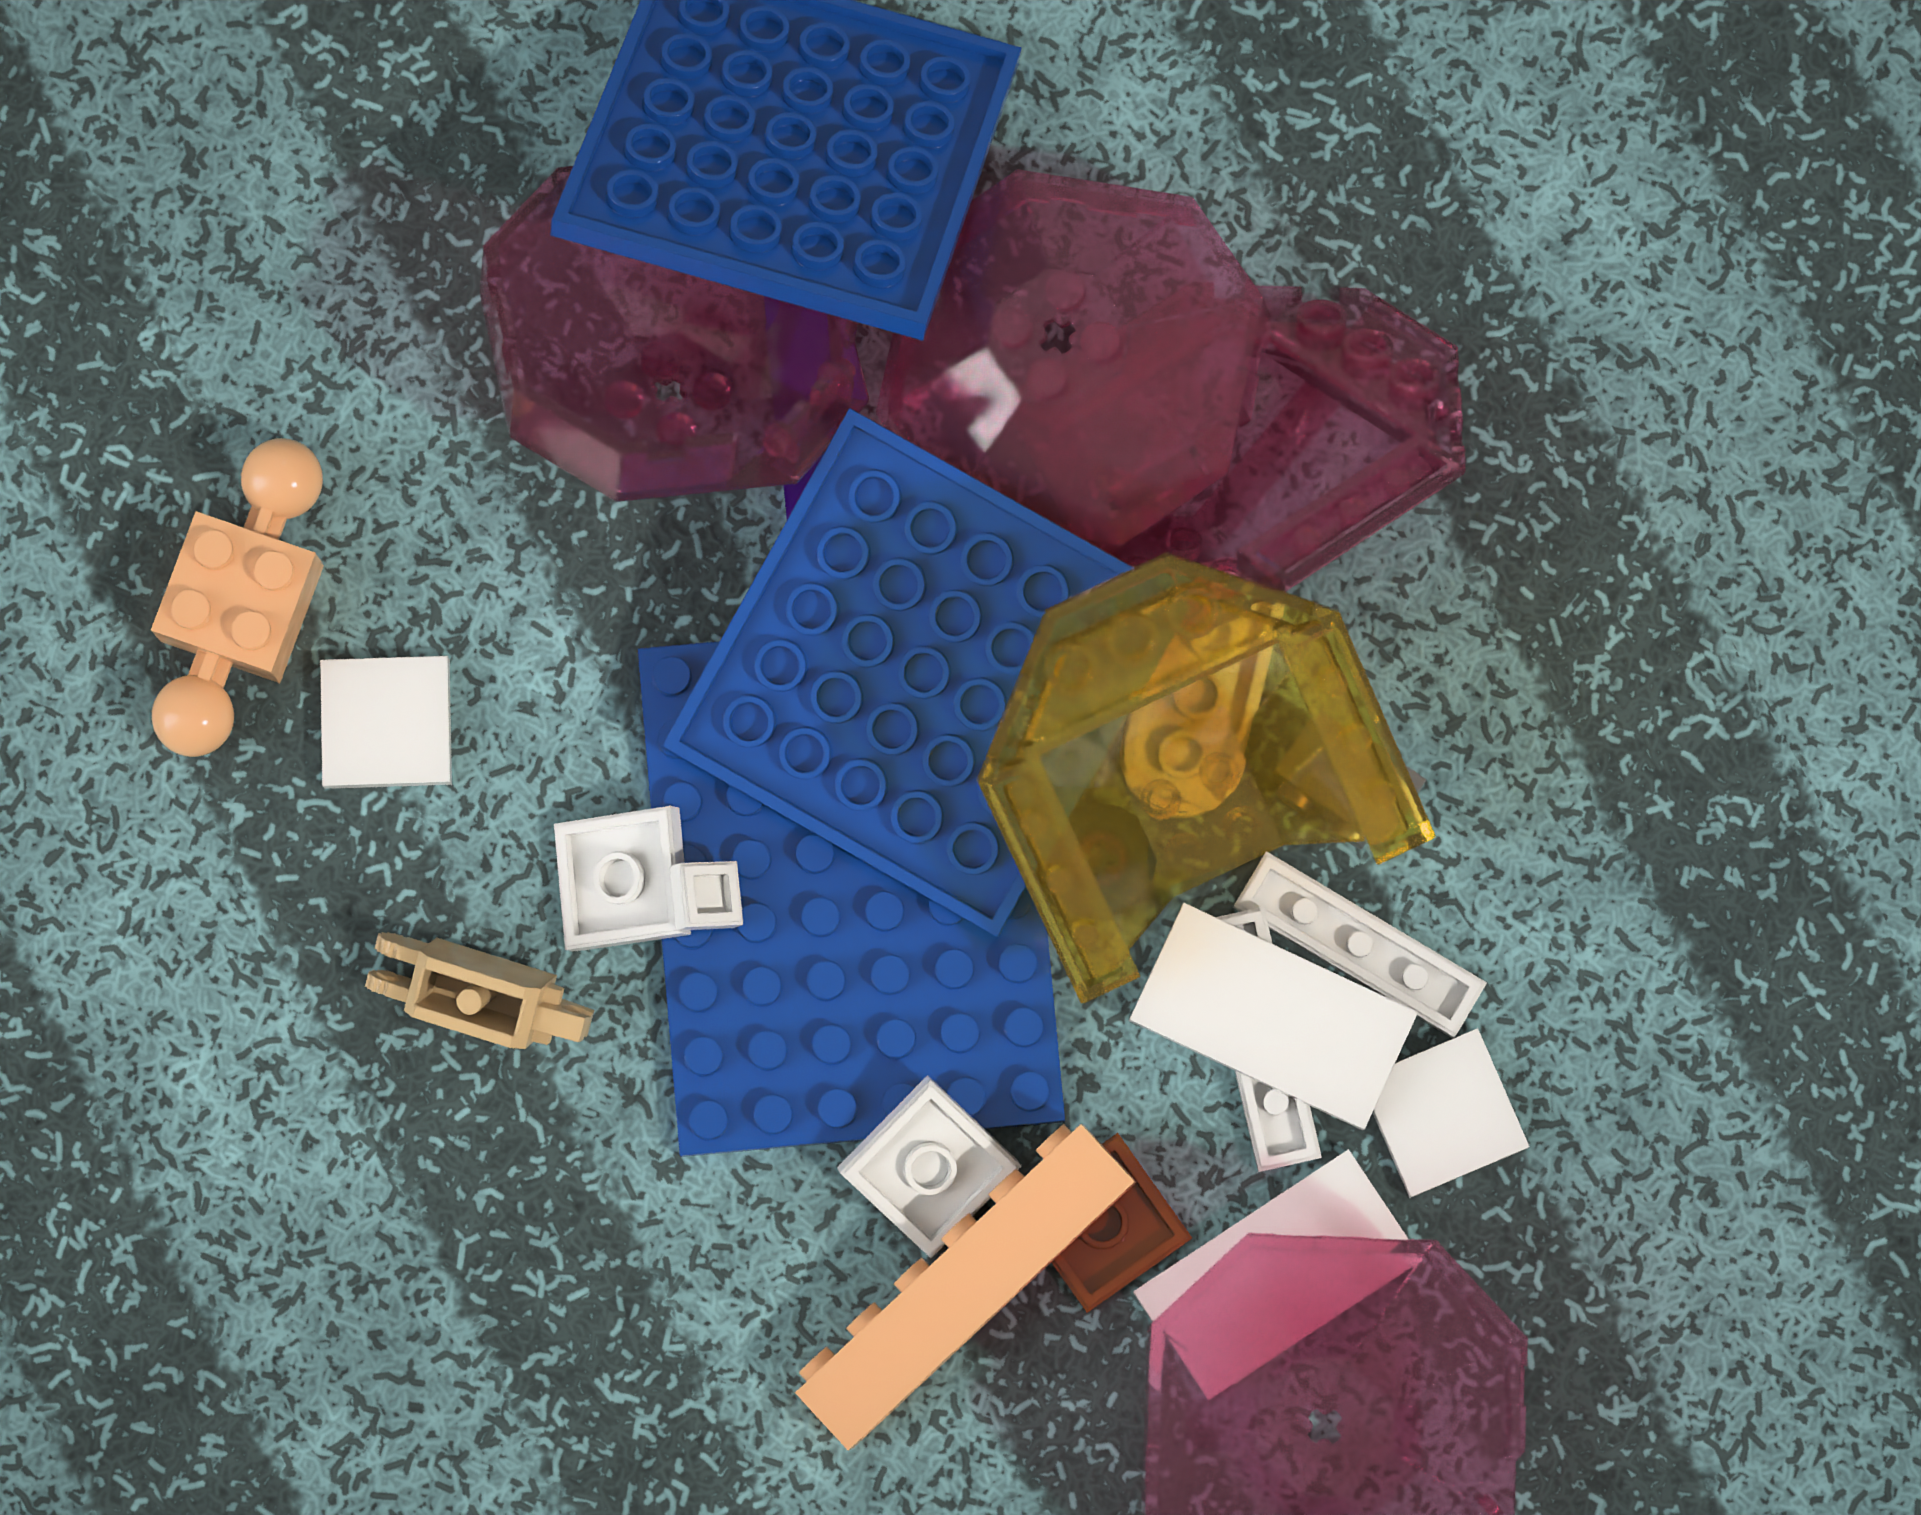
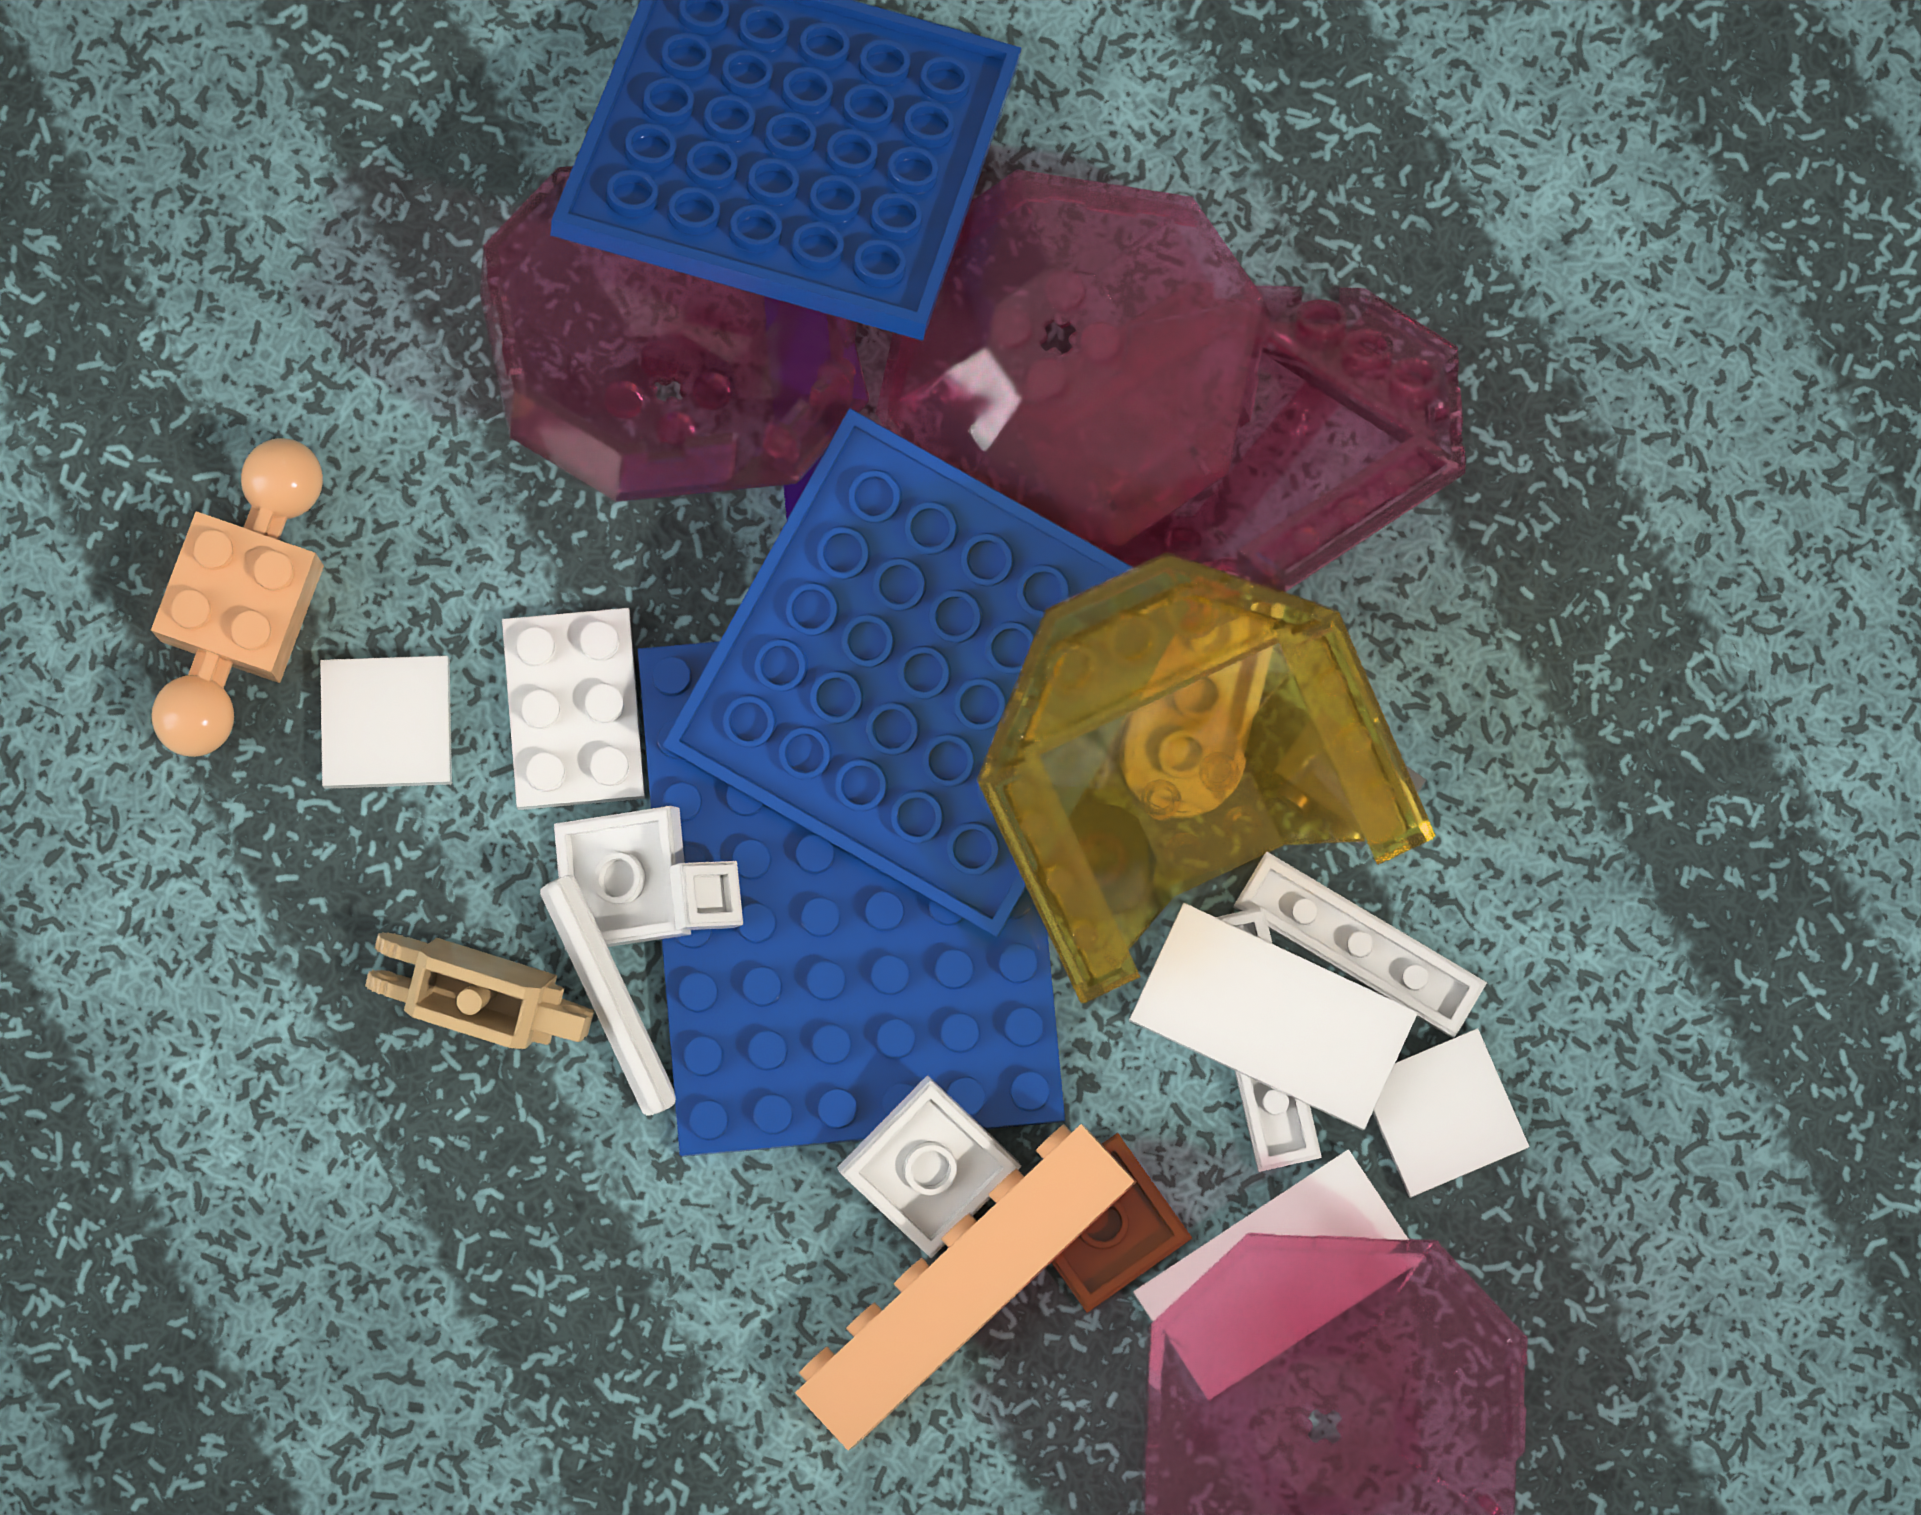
(573, 708): none -> white plate
(608, 995): none -> white axle

